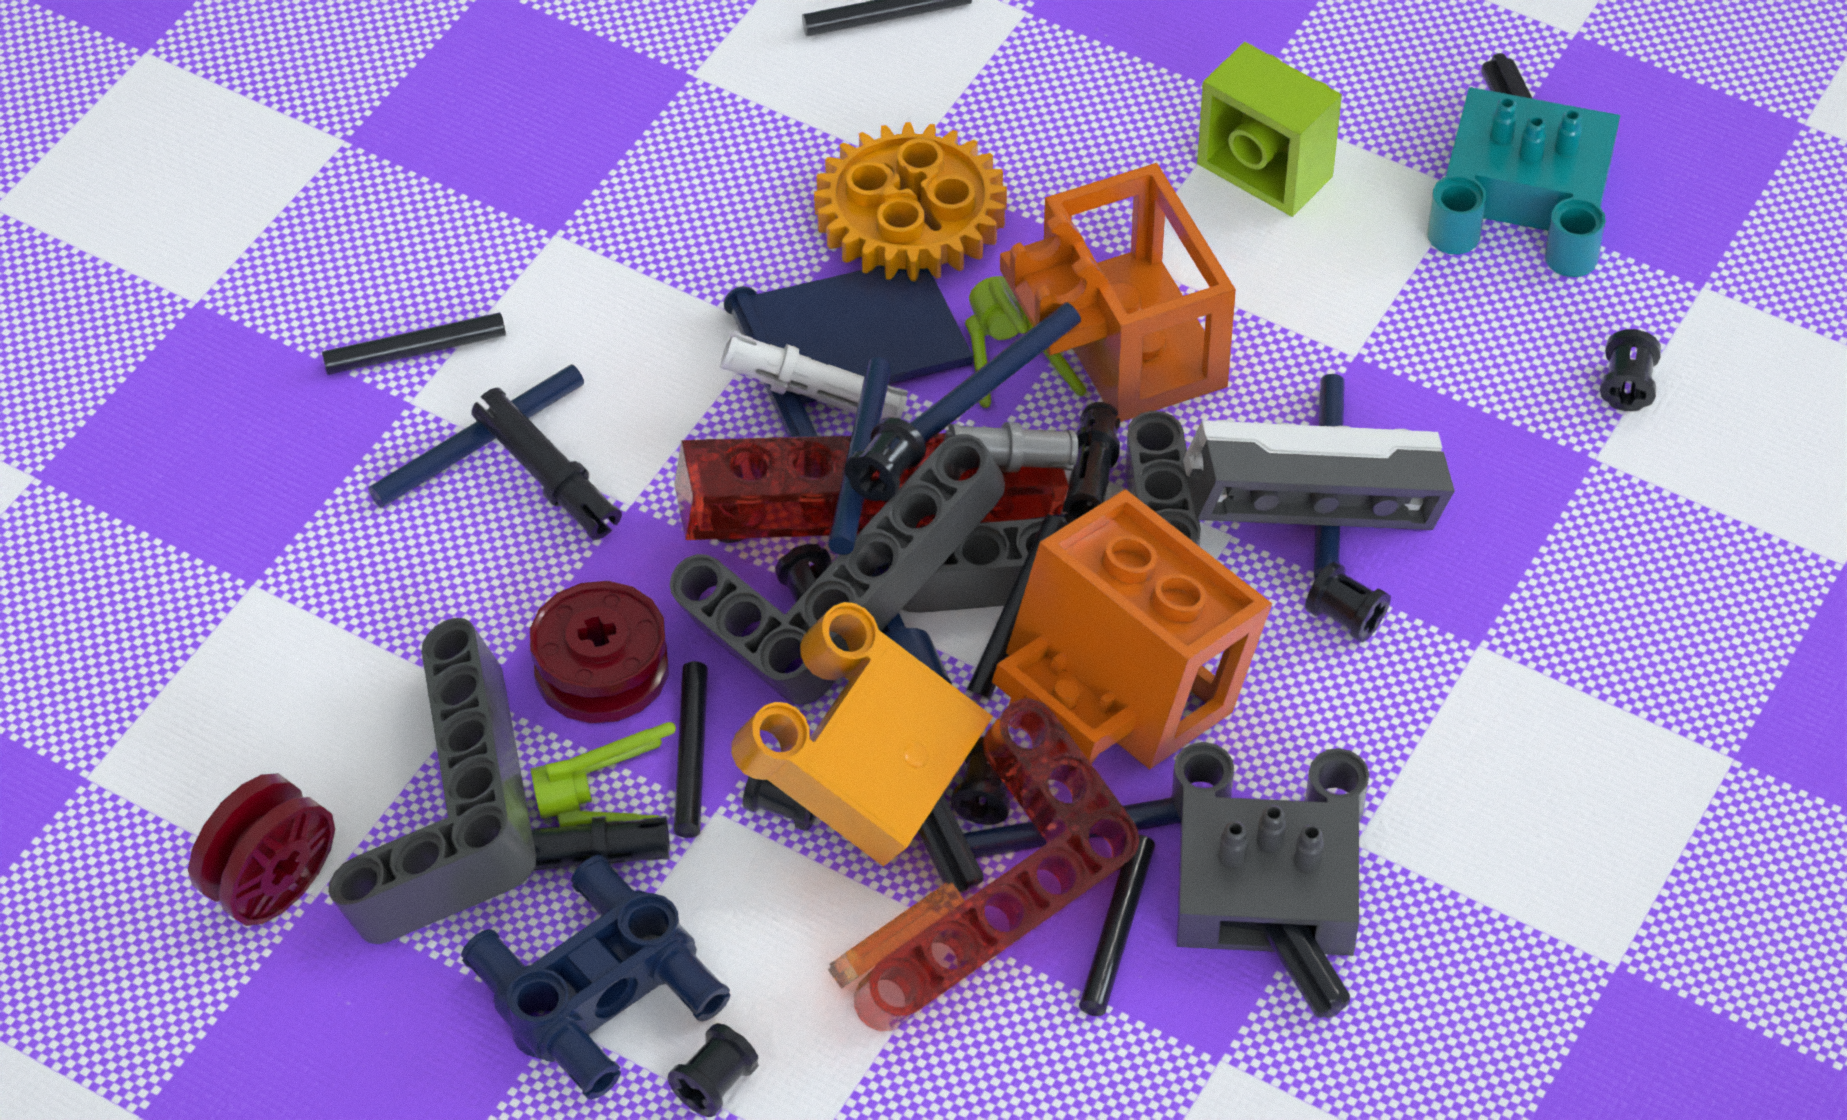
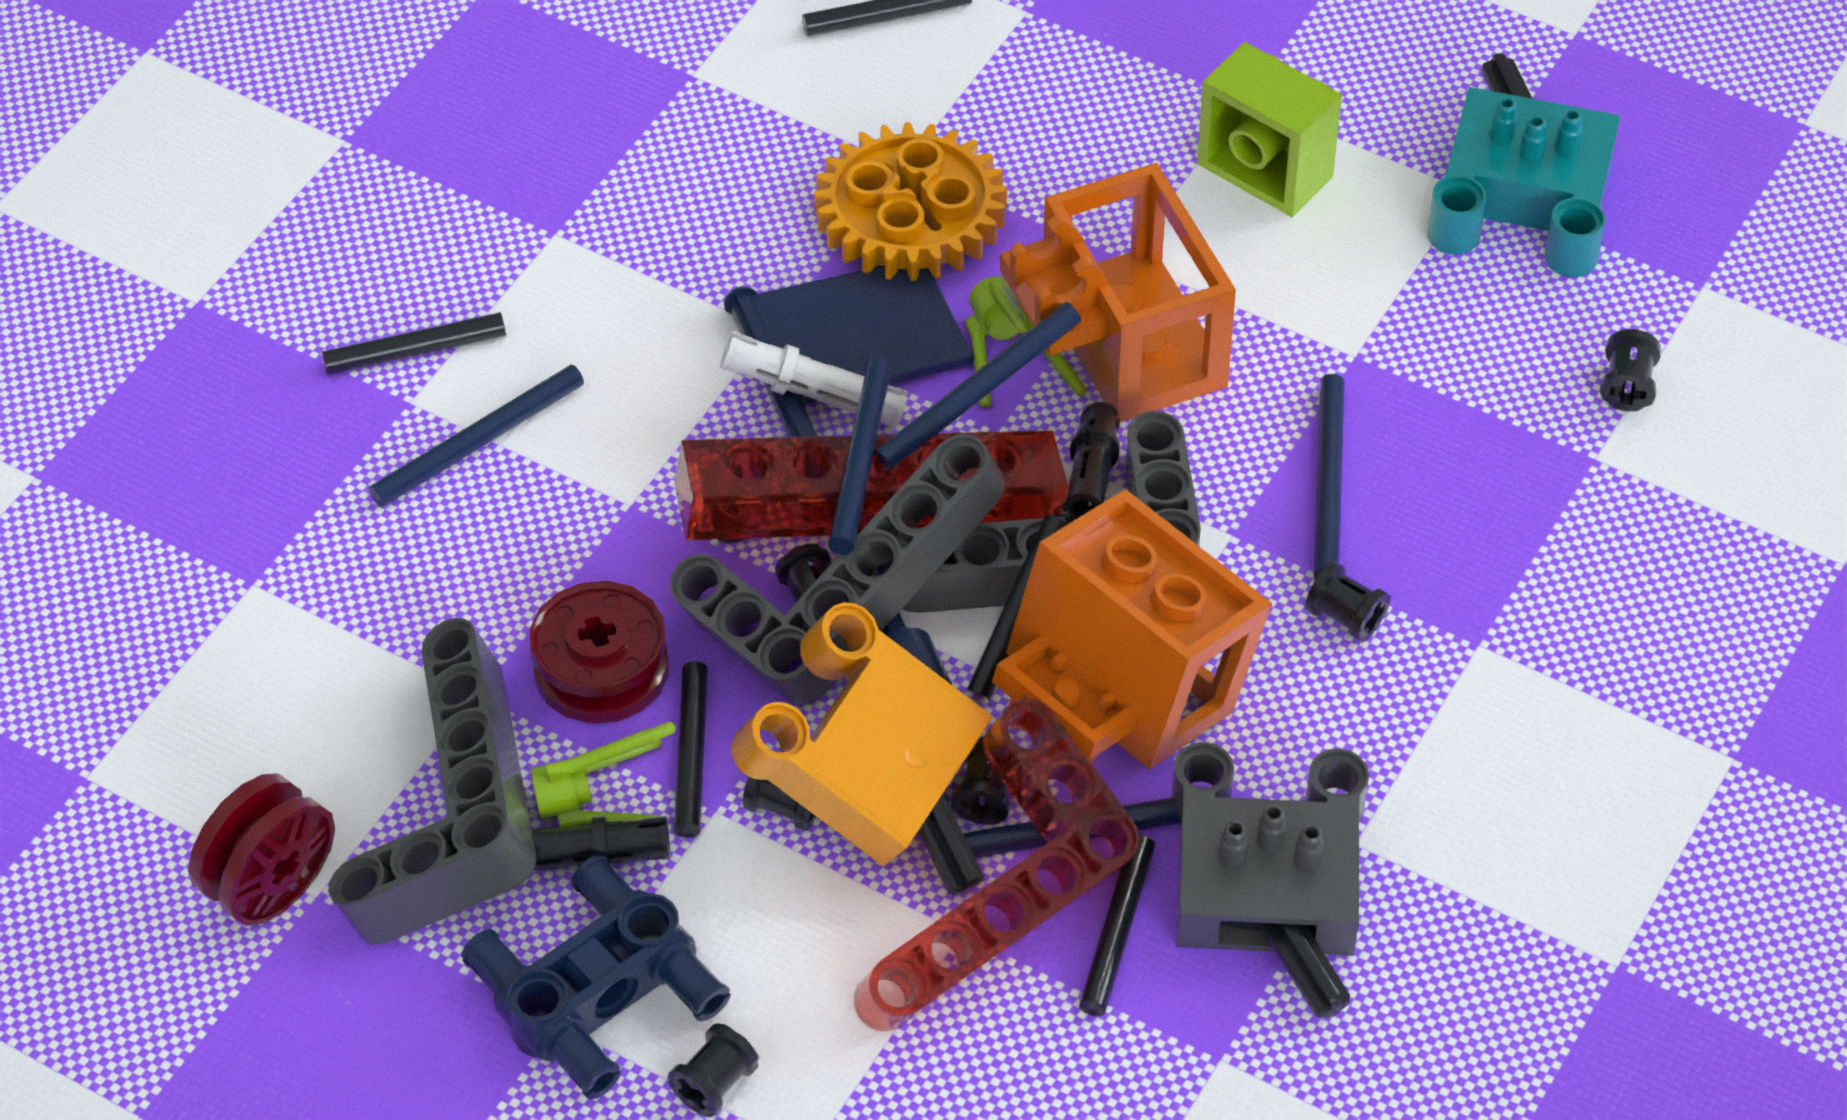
(563, 481): black pin -> none
(890, 462): black bush -> none
(894, 934): clear orange tile -> none
(1019, 447): light grey pin -> none
(1317, 475): dark grey piece -> none

